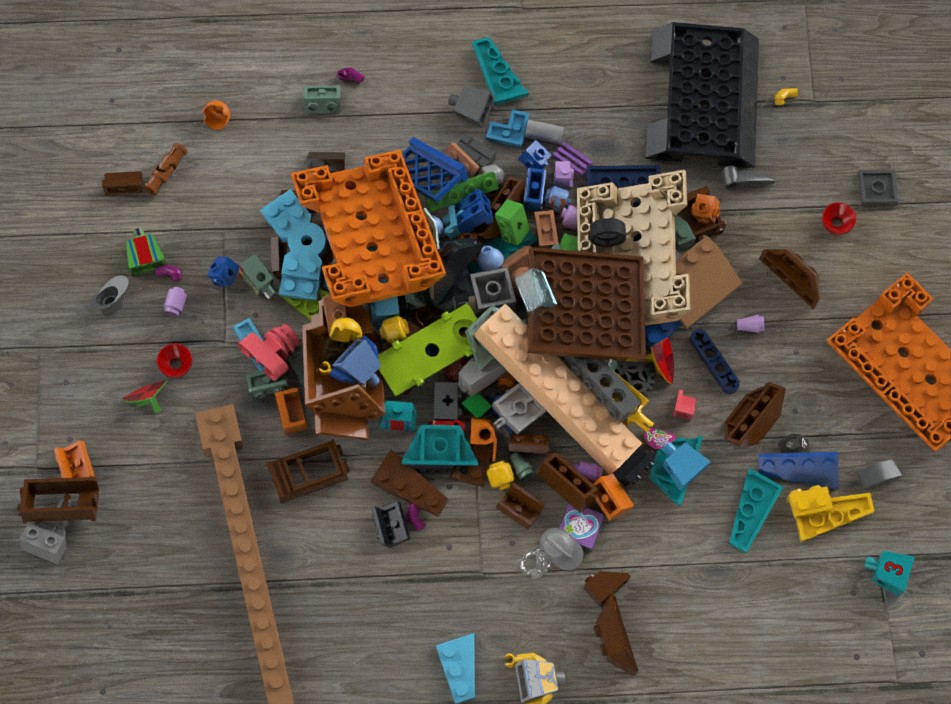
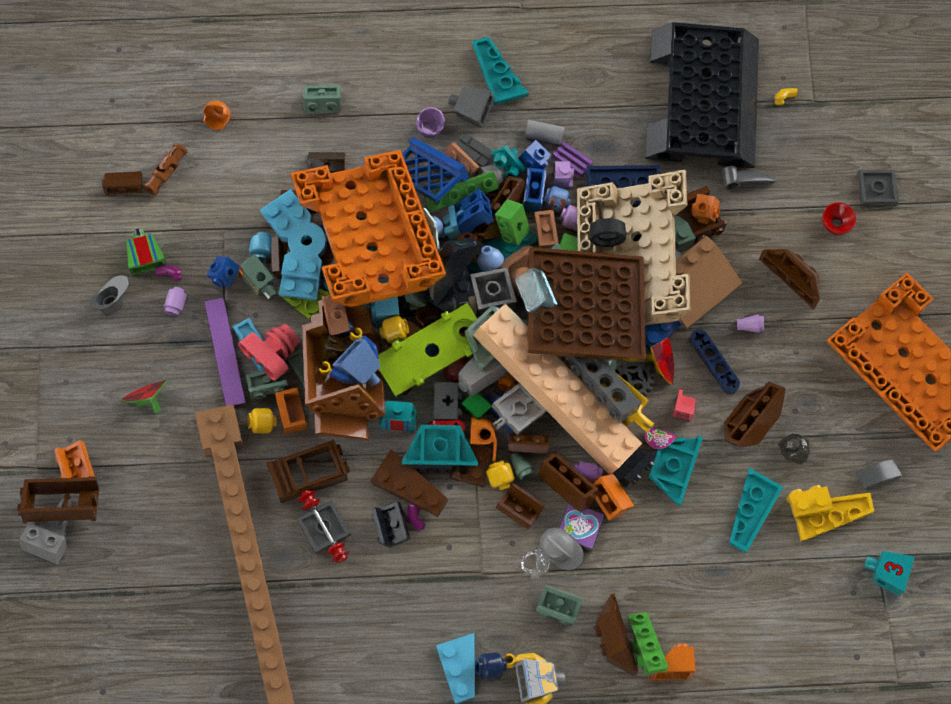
(174, 352): red piece -> none
(225, 352): none -> medium lavender tile
(261, 246): none -> medium azure head
(261, 420): none -> yellow head
(323, 526): none -> dark grey plate
(343, 329): yellow hair -> none
(350, 73): magenta arm -> none
(430, 122): none -> lavender hair
(490, 666): none -> dark blue head
(508, 160): none -> teal hips
(509, 134): dark azure plate -> none
(559, 605): none -> sand green bracket
(604, 584): reddish brown slope -> none
(646, 645): none -> bright green bracket
(680, 664): none -> orange slope
(683, 464): dark azure torso -> none
(805, 468): blue wing -> none

